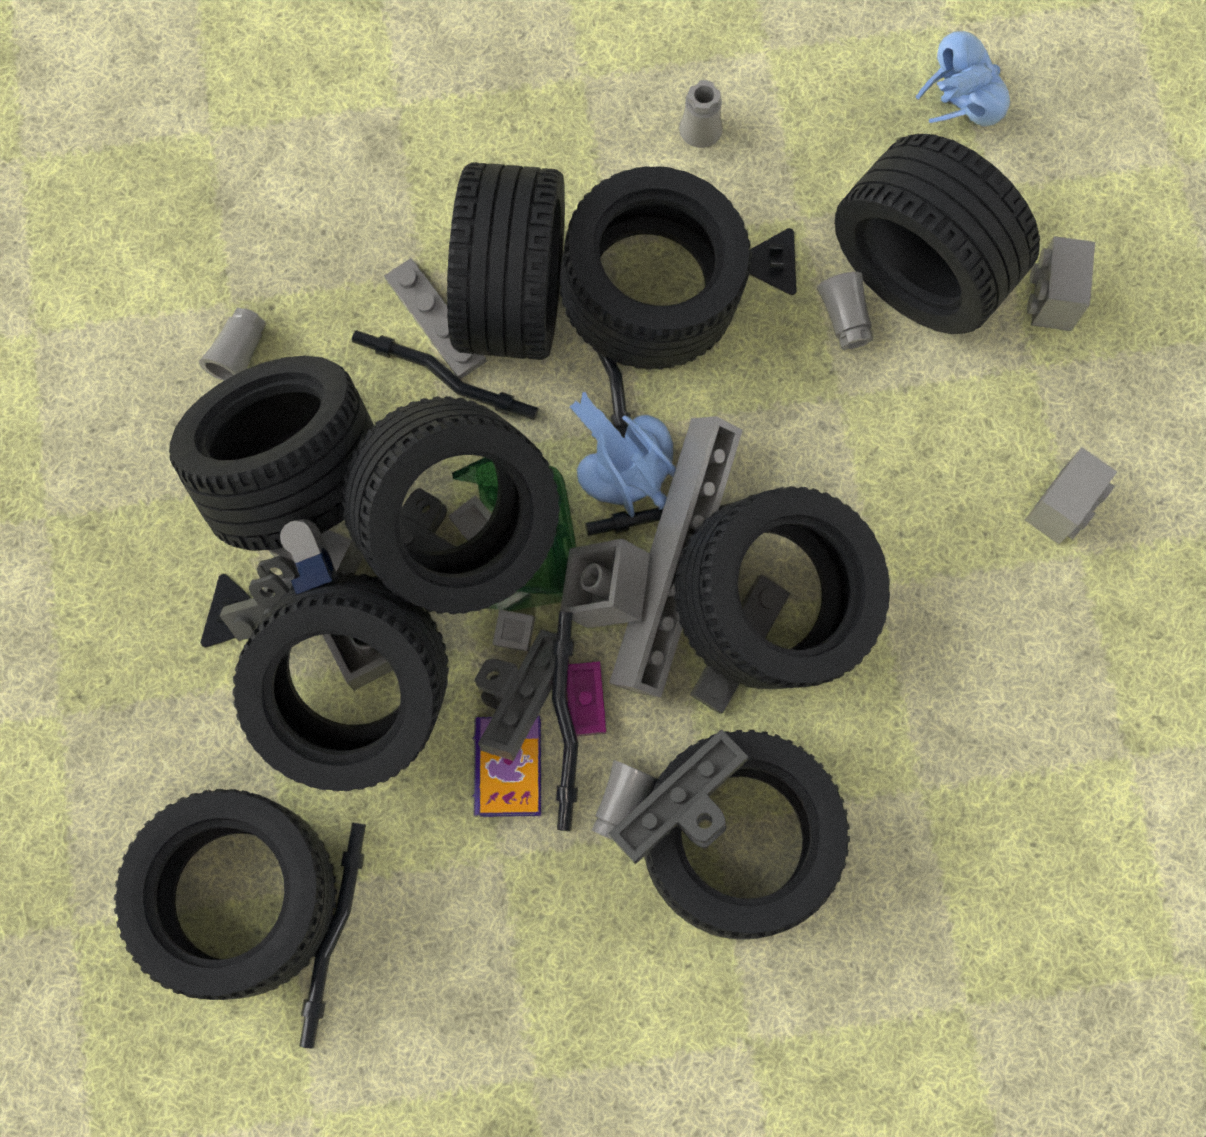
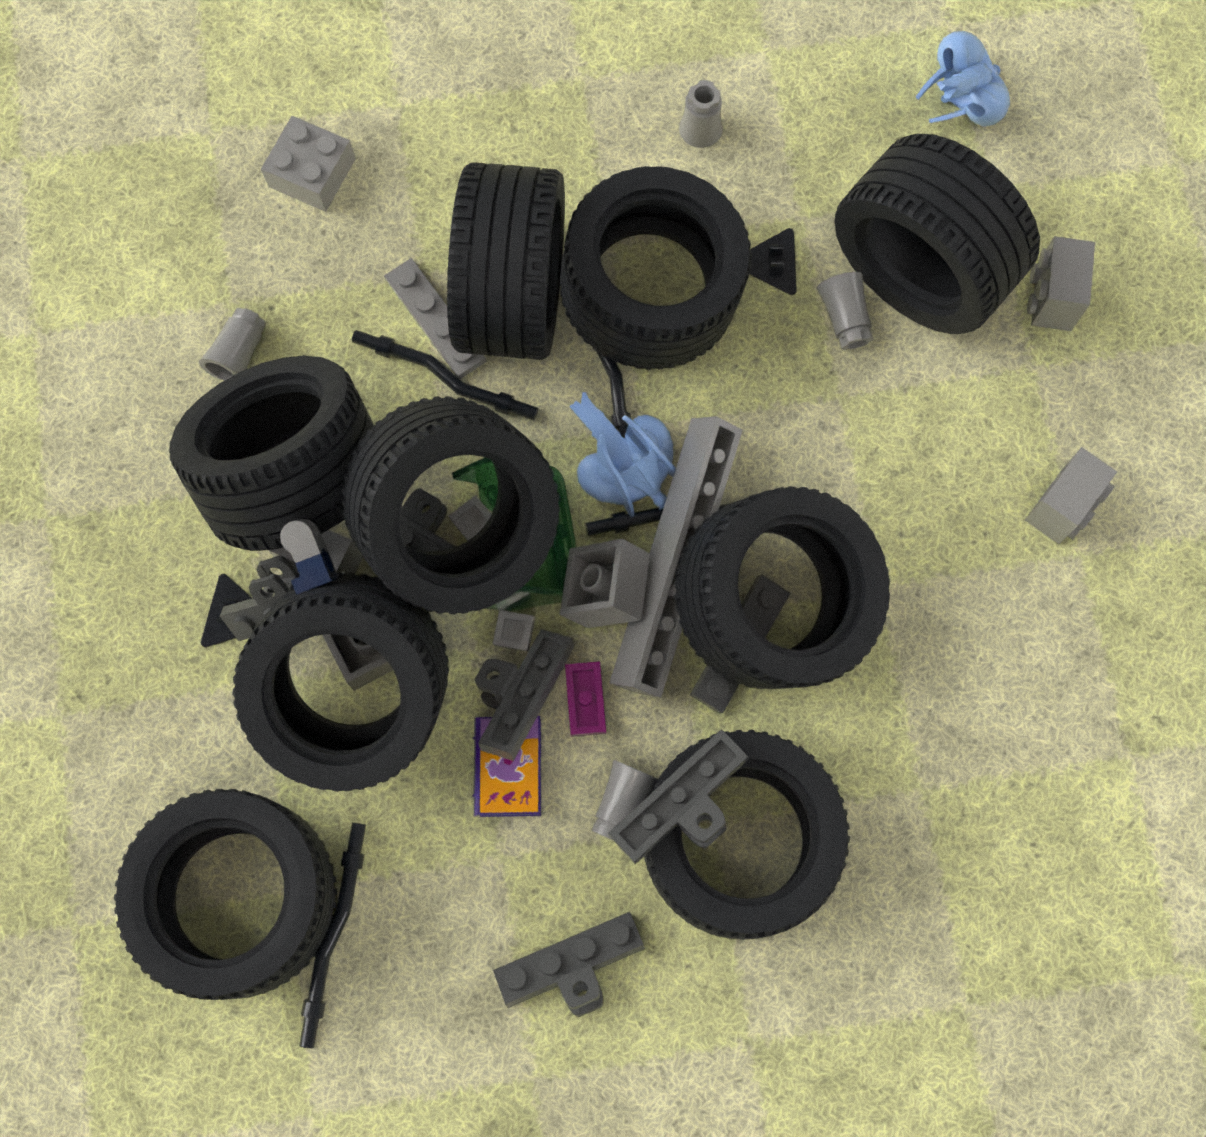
(308, 163): none -> light grey brick
(566, 792): black bar -> none
(571, 966): none -> dark grey plate

